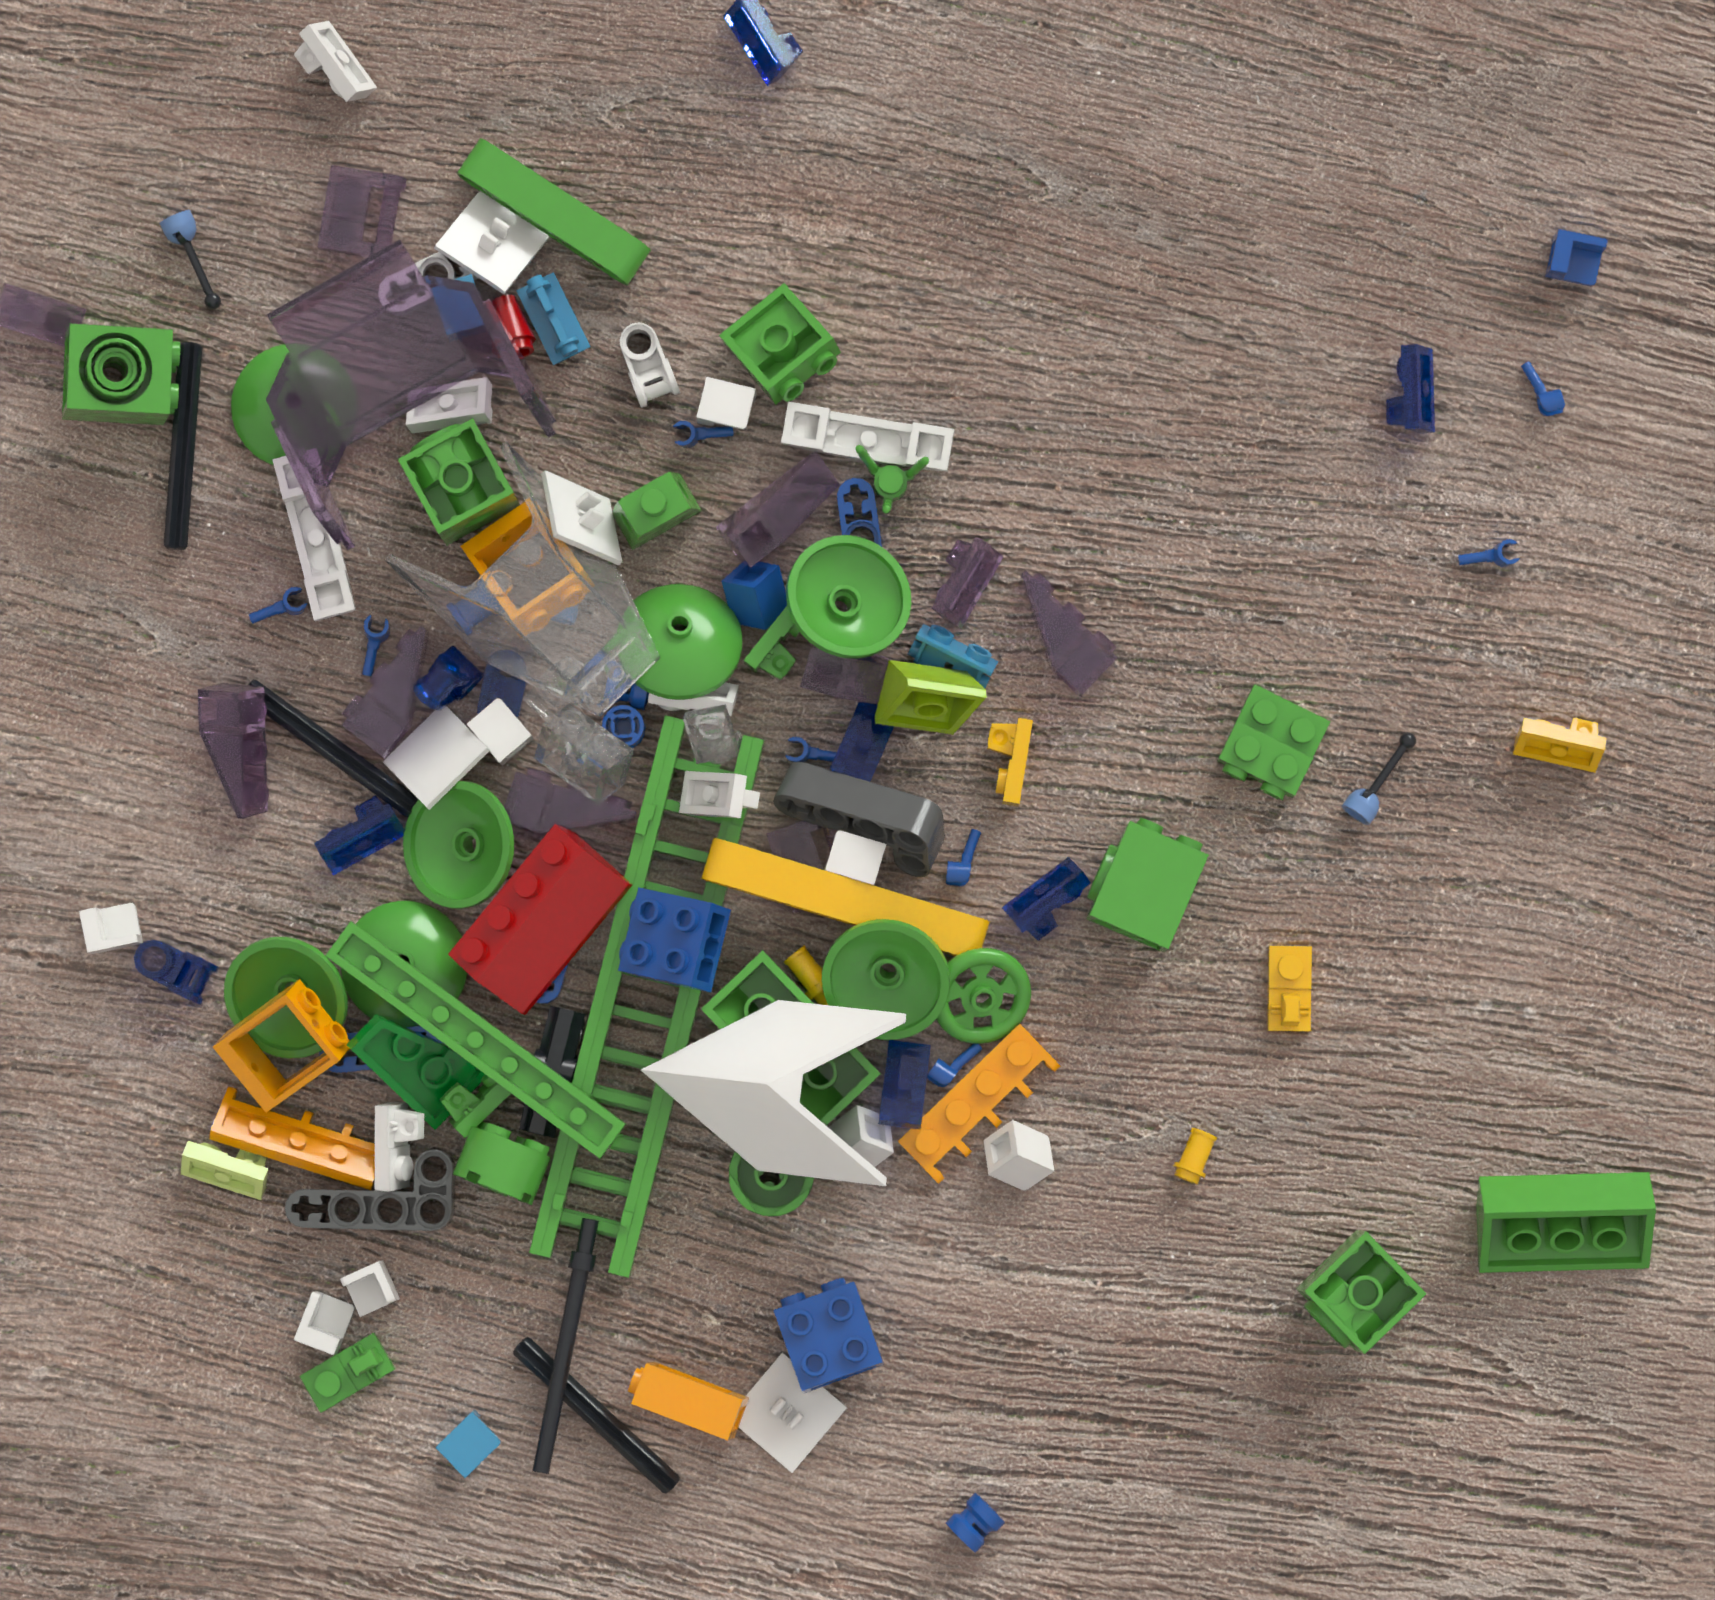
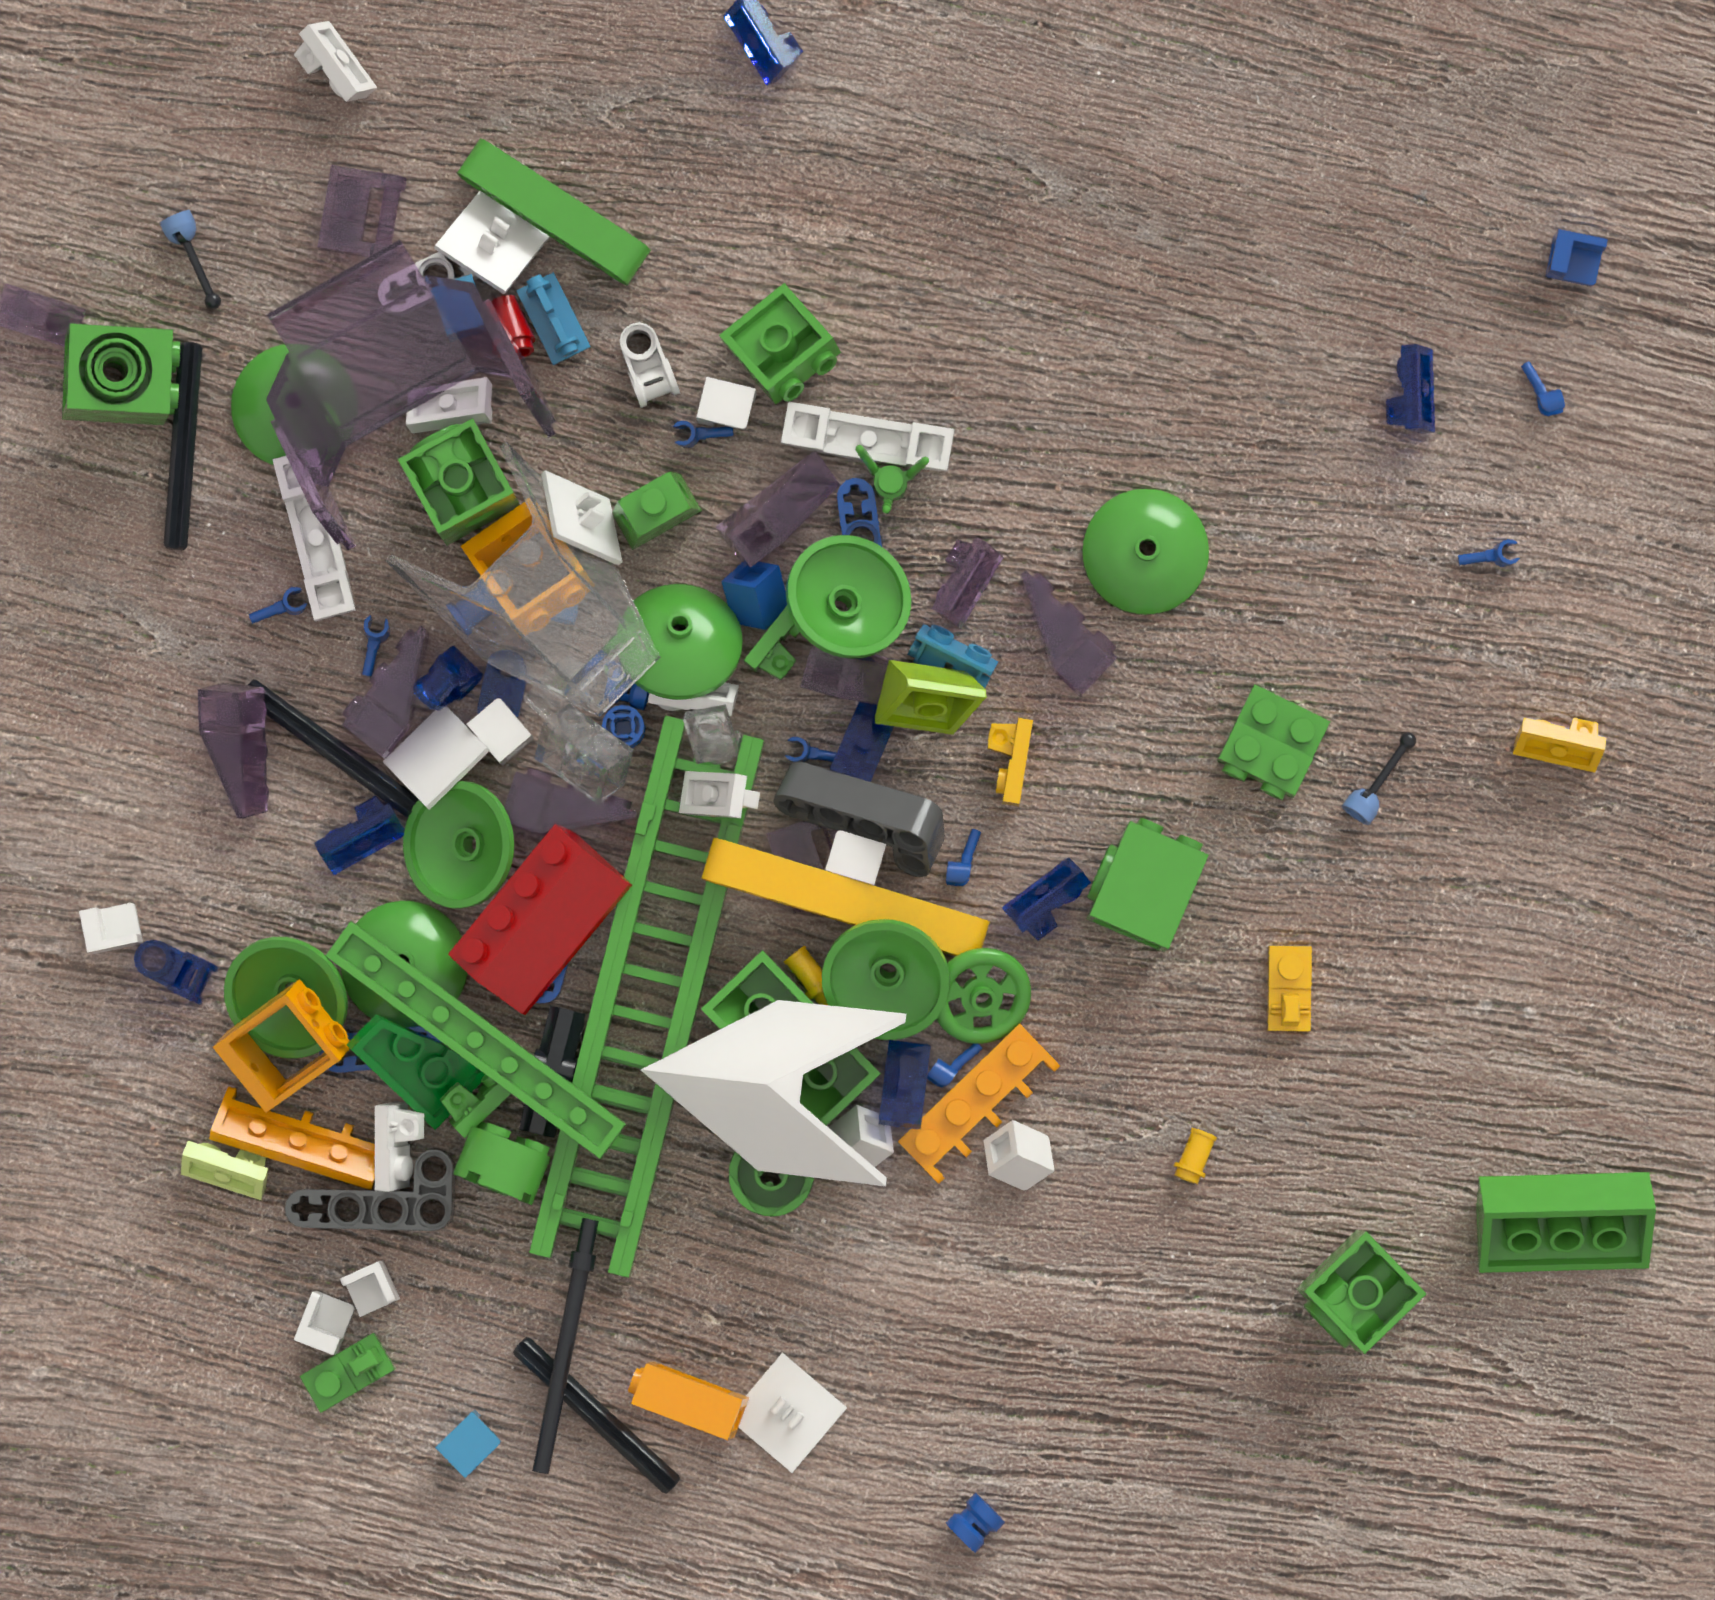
(674, 939): blue brick -> none
(828, 1335): blue brick -> none
(1139, 581): none -> bright green dish

